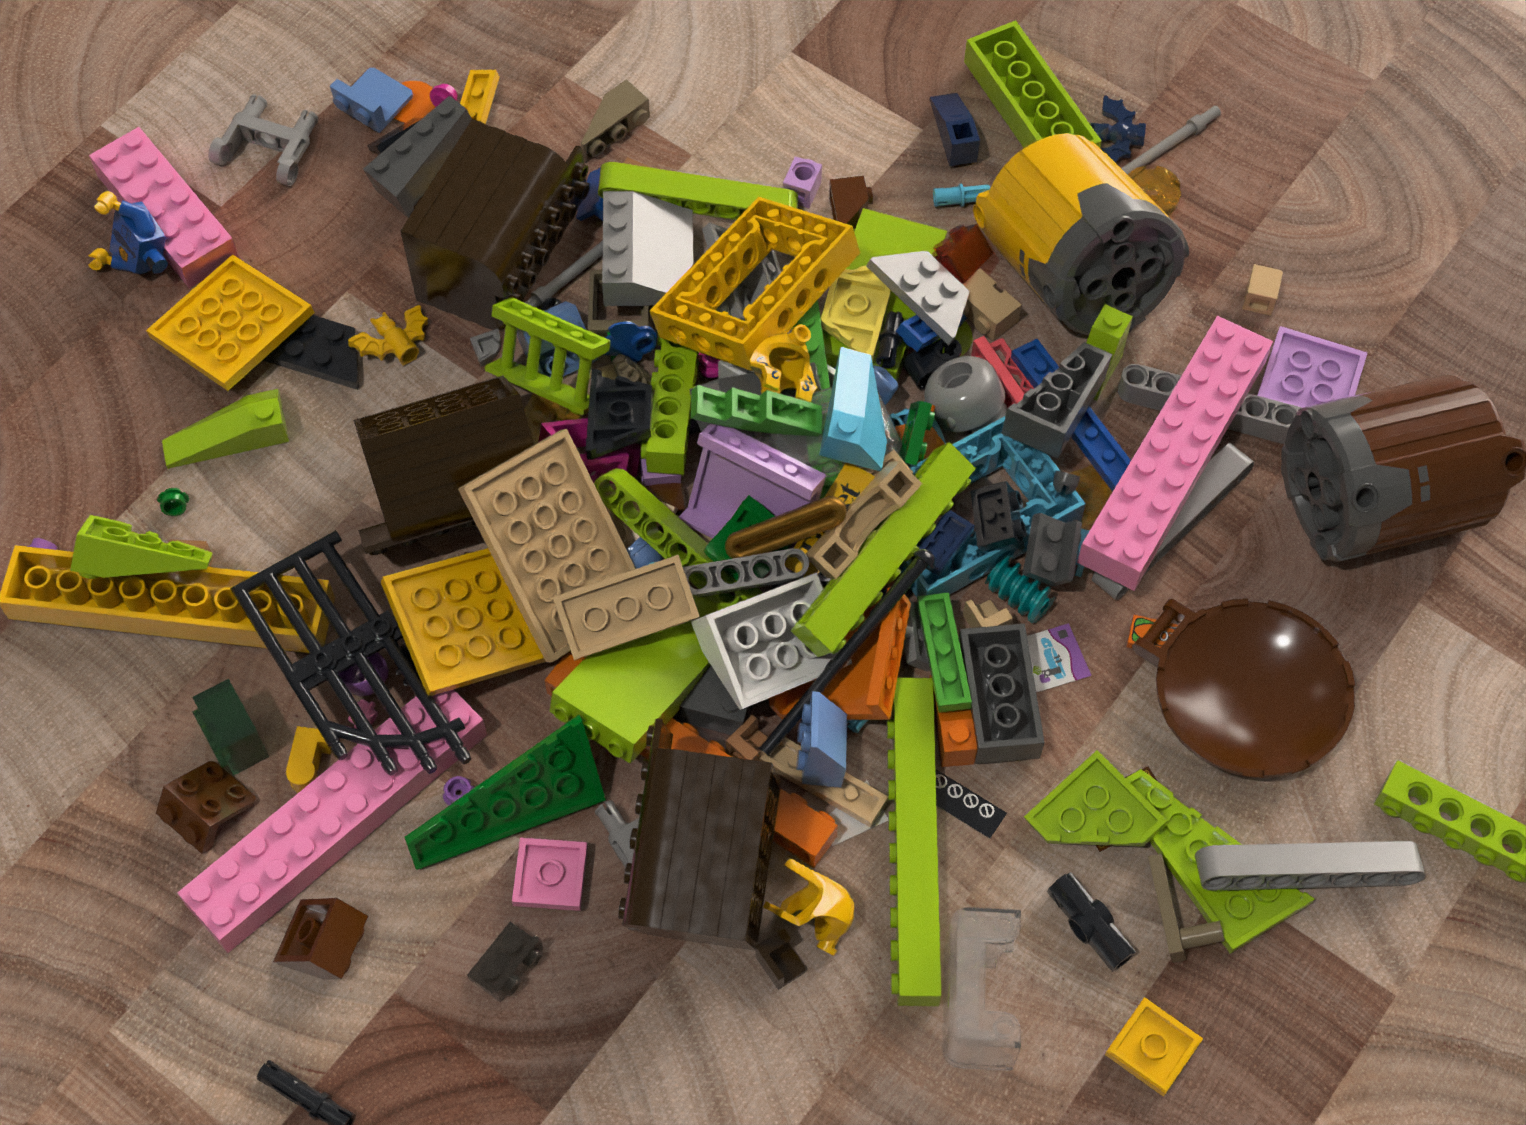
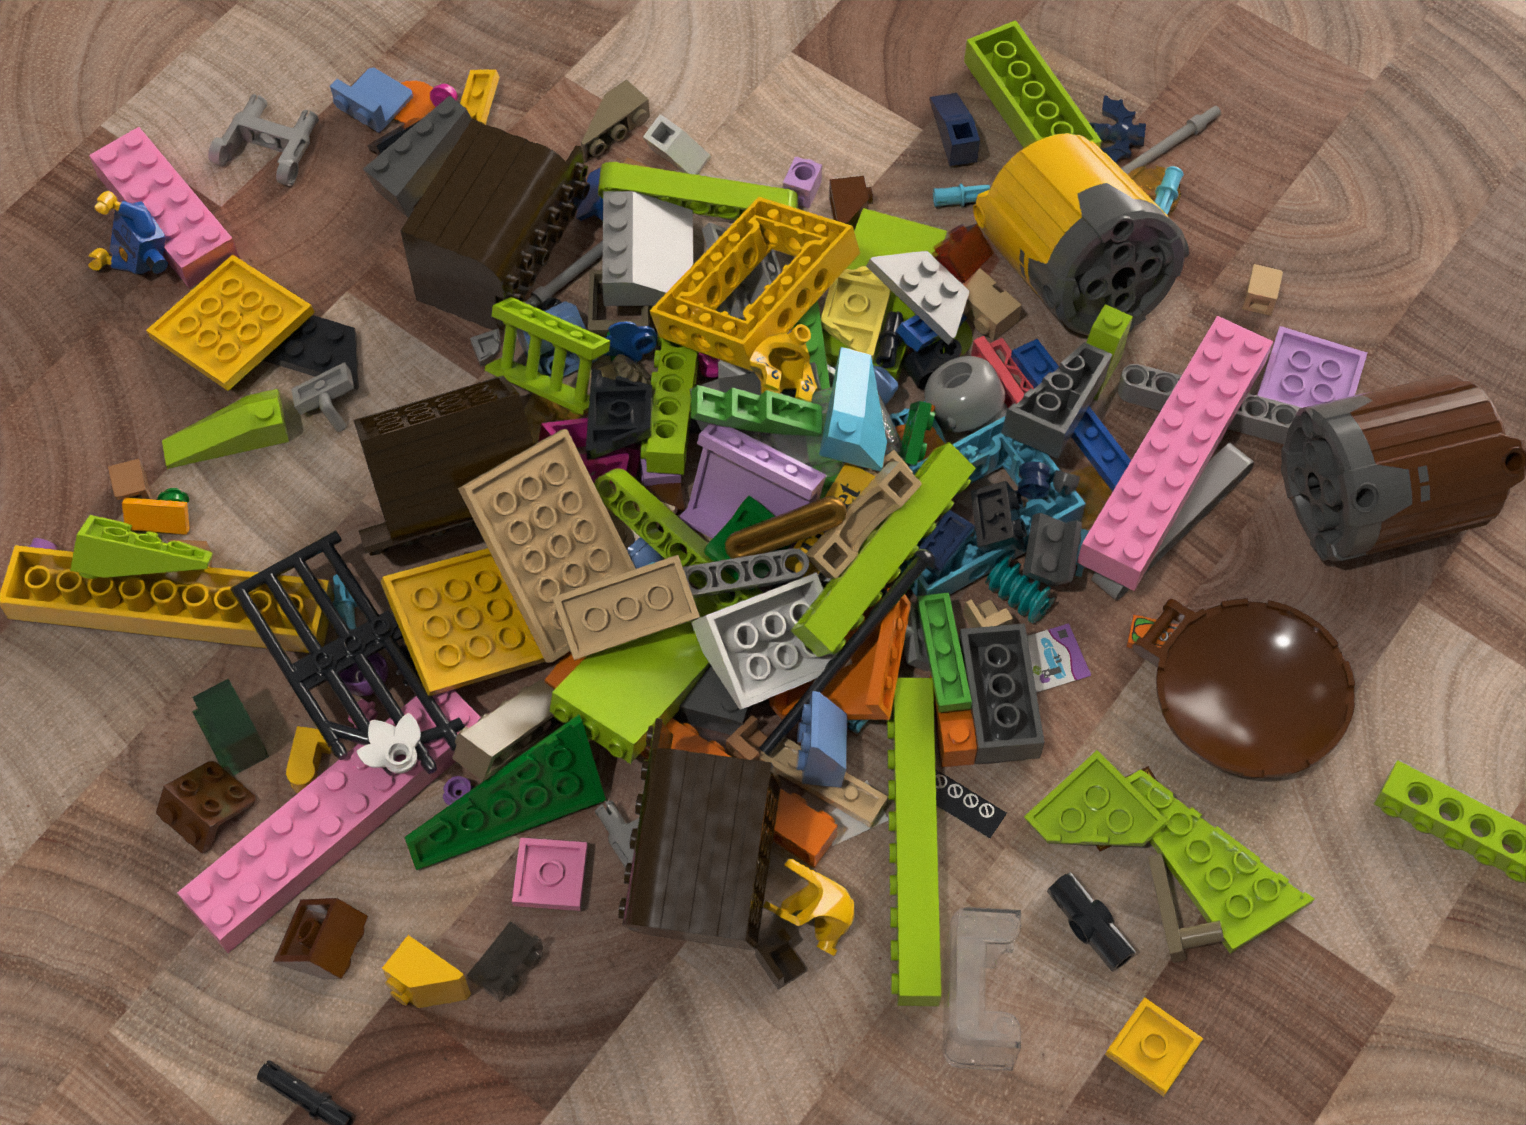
(129, 480): none -> medium nougat panel
(156, 515): none -> light orange tile
(321, 390): none -> light grey plate
(344, 603): none -> medium azure axle
(390, 741): none -> white plate
(395, 339): yellow animal -> none
(423, 977): none -> yellow slope
(506, 731): none -> dark tan brick
(676, 146): none -> white slope
(1034, 480): none -> dark blue wheel
(1167, 191): none -> medium azure axle
(1309, 865): light grey beam -> none

